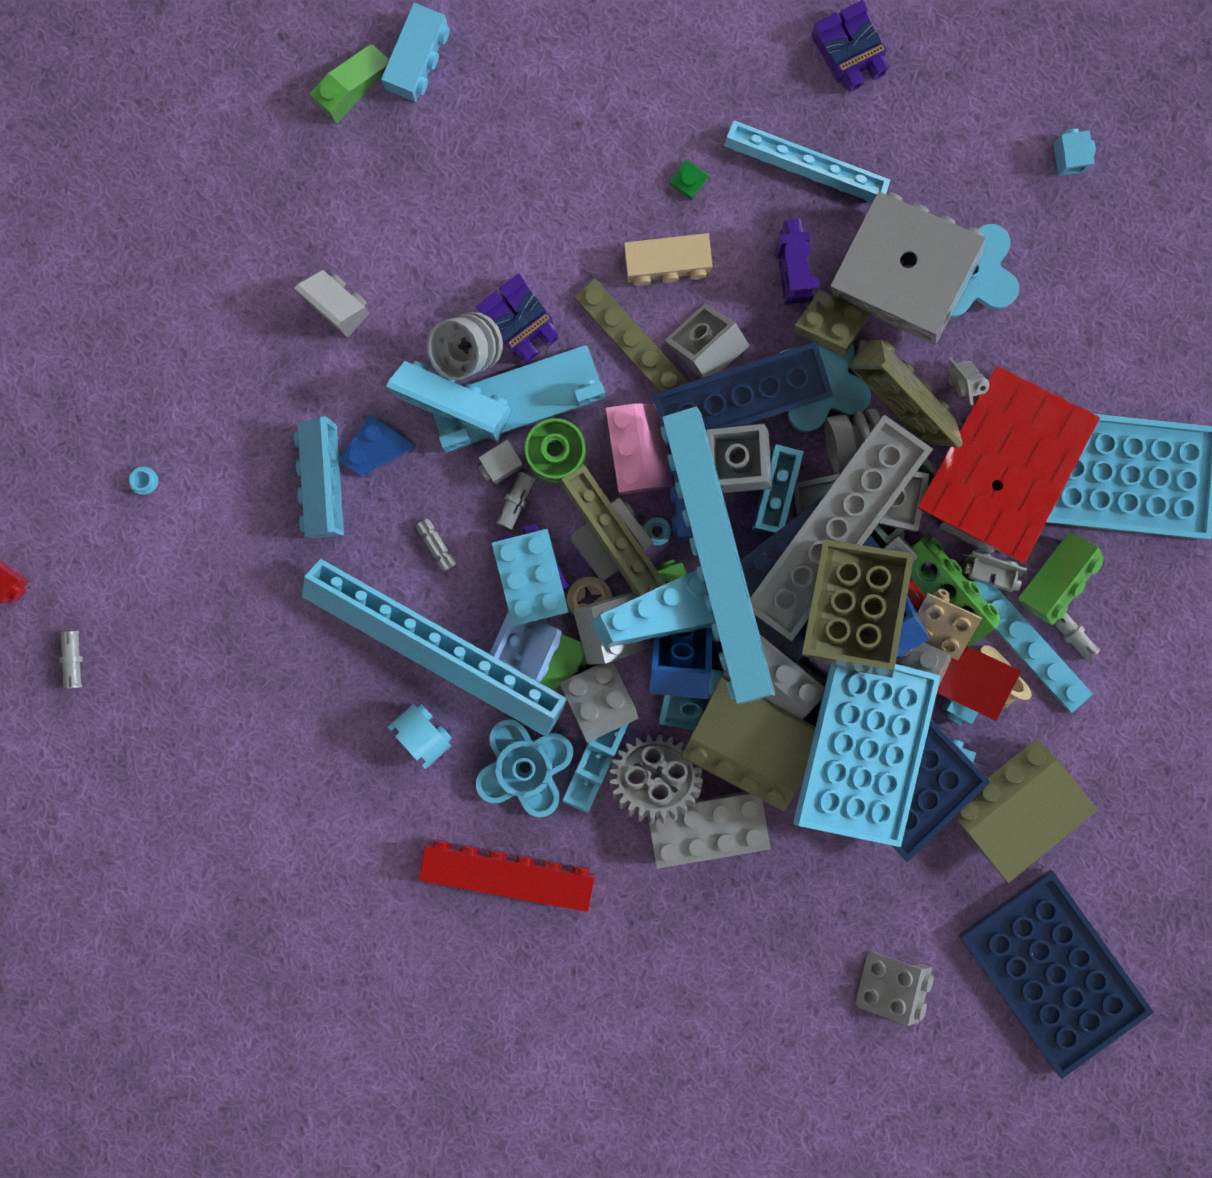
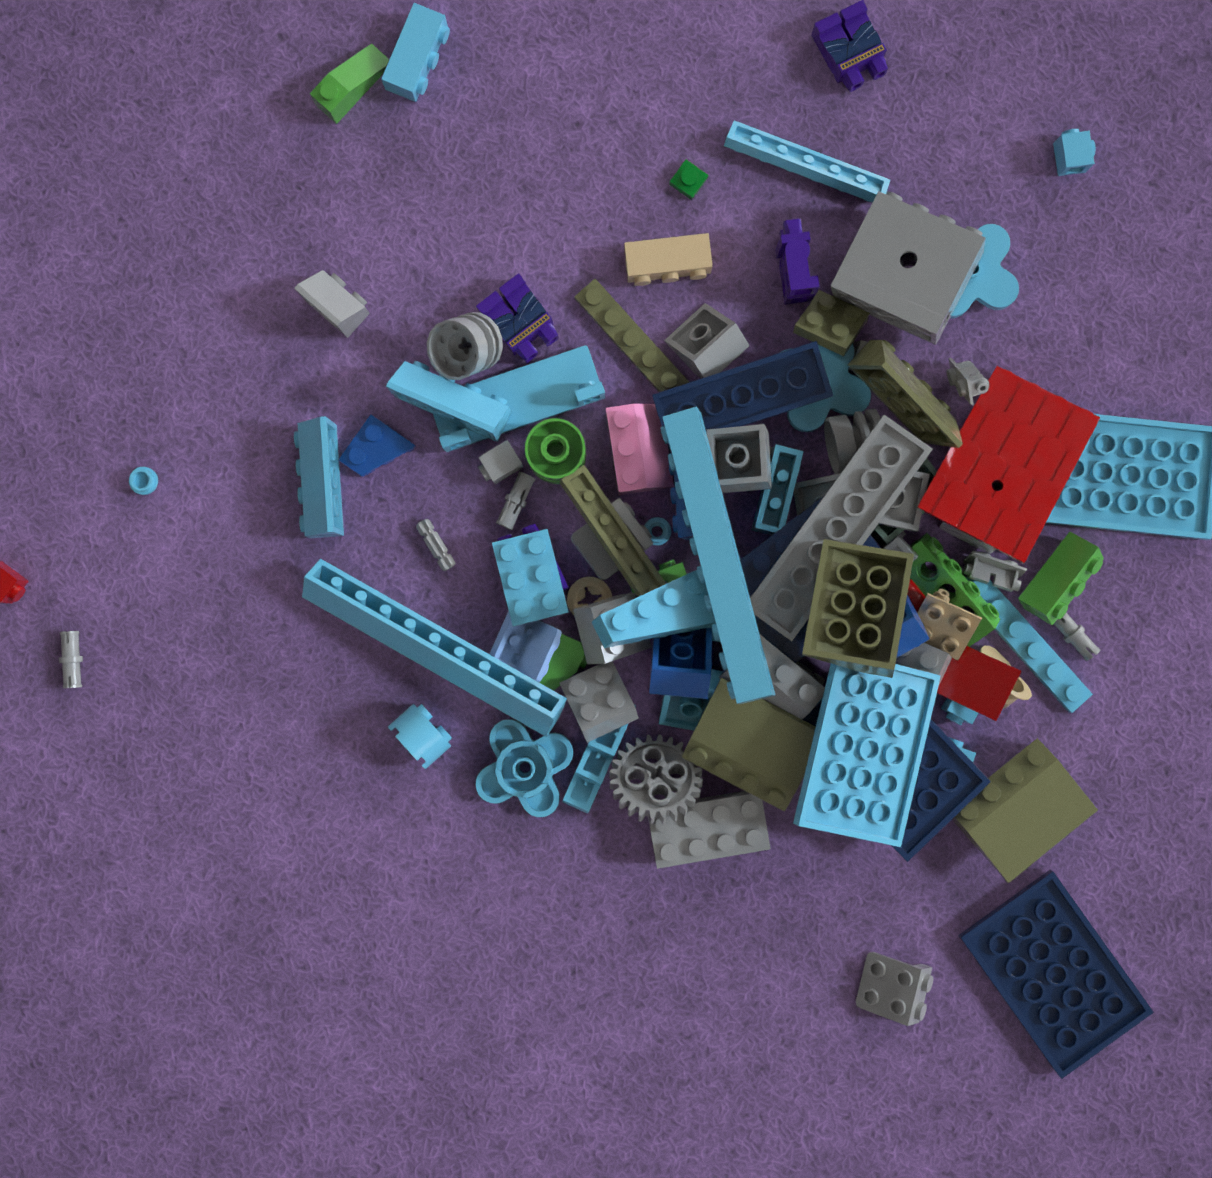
(507, 876): red brick -> none

